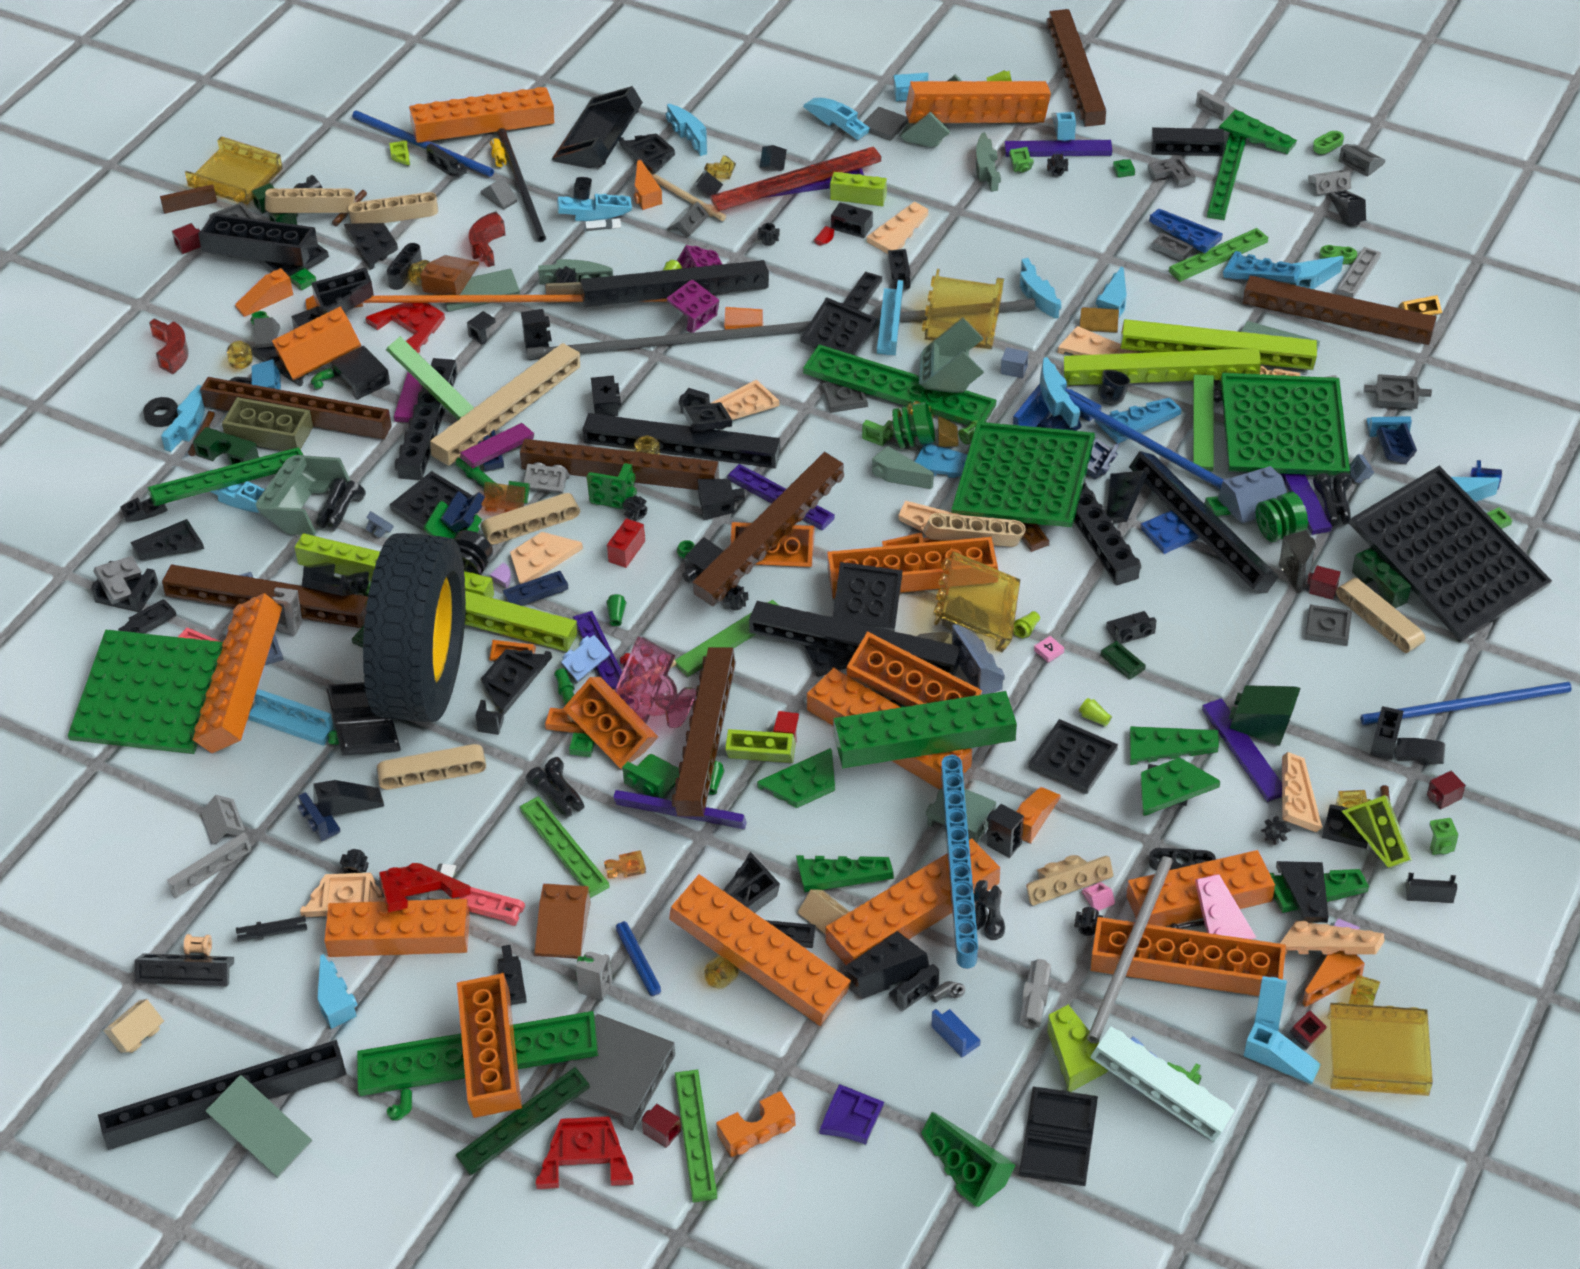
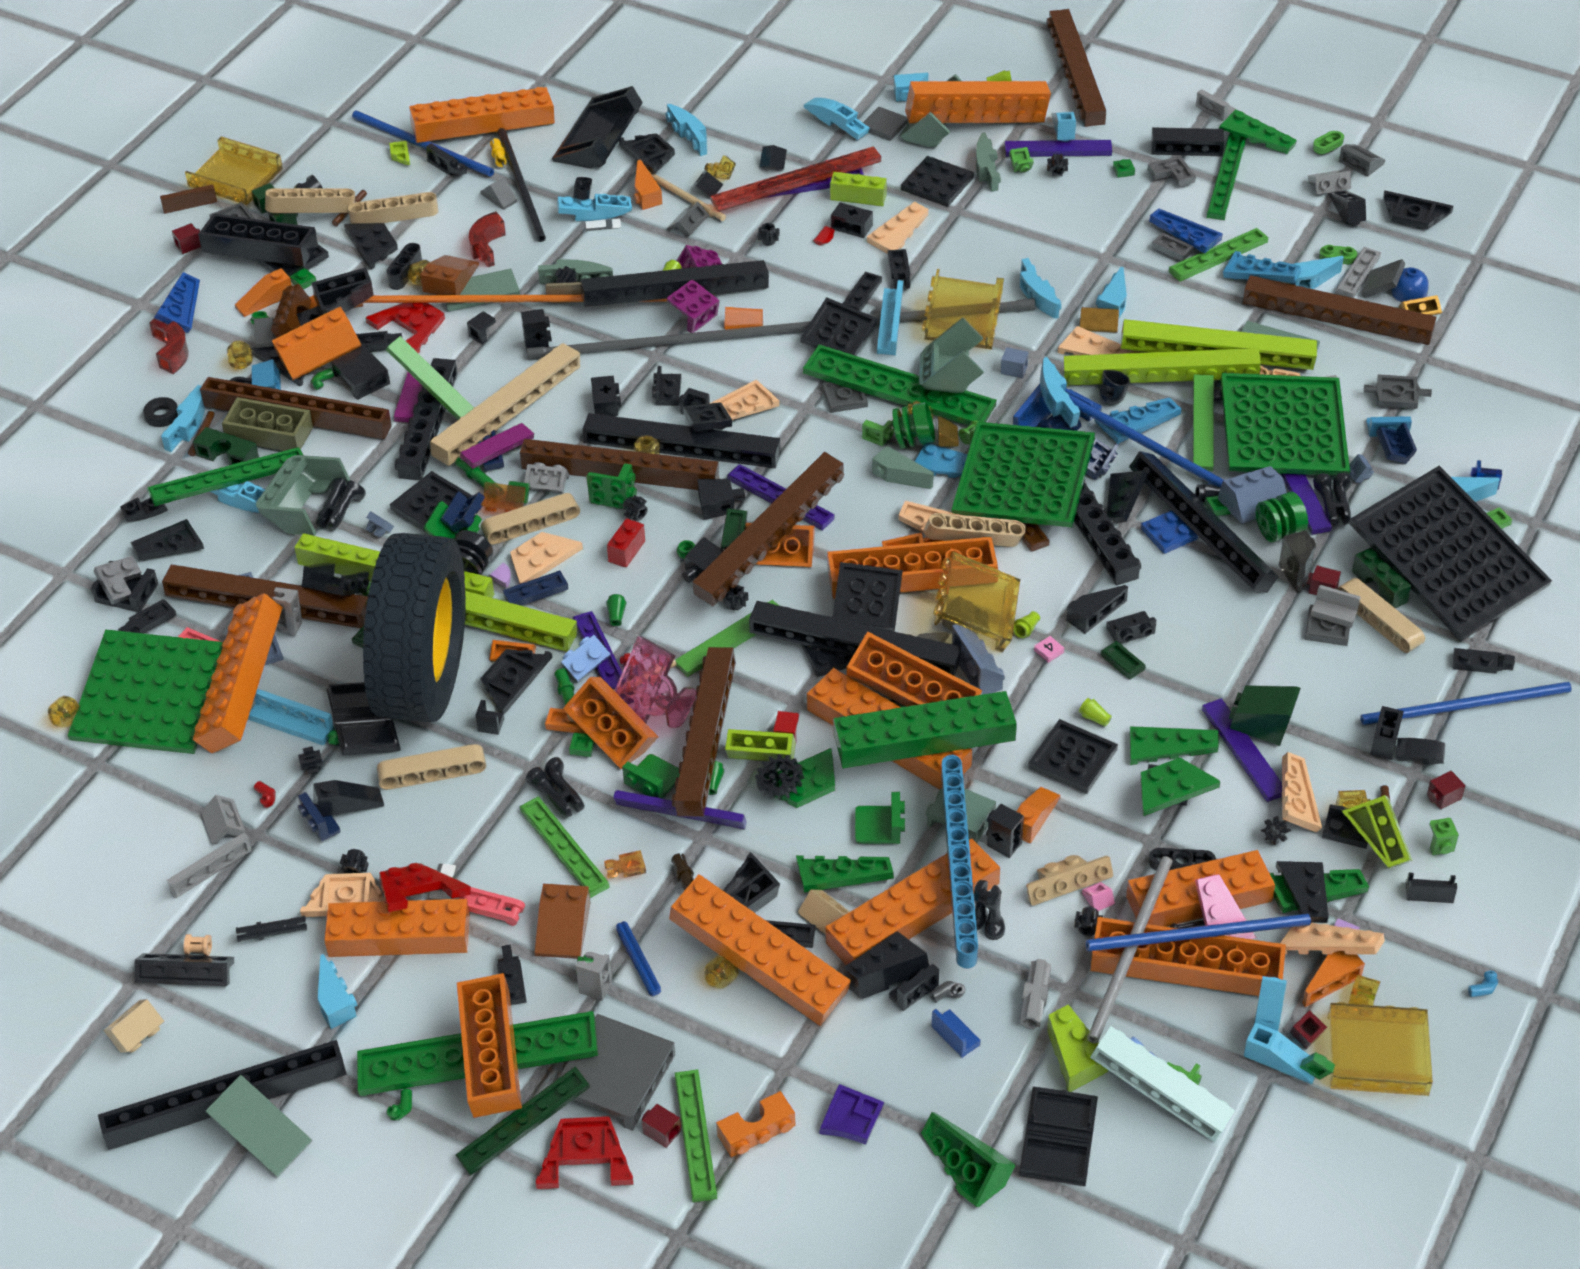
(63, 711): none -> clear yellow head
(180, 303): none -> blue wing
(267, 792): none -> red arm
(293, 301): none -> reddish brown arch
(310, 760): none -> black gear
(377, 340): none -> black hinge
(667, 388): none -> black bracket
(683, 872): none -> dark brown pin
(734, 525): none -> dark green tile
(770, 786): none -> black gear
(880, 823): none -> green bracket
(937, 181): none -> black plate
(1095, 607): none -> black slope
(1197, 932): none -> blue piece
(1206, 490): none -> black cone
(1317, 1065): none -> green plate
(1335, 606): none -> light grey panel
(1383, 278): none -> dark grey tile
(1411, 285): none -> blue cylinder
(1414, 210): none -> black wing
(1482, 661): none -> black hinge
(1486, 987): none -> dark azure arm

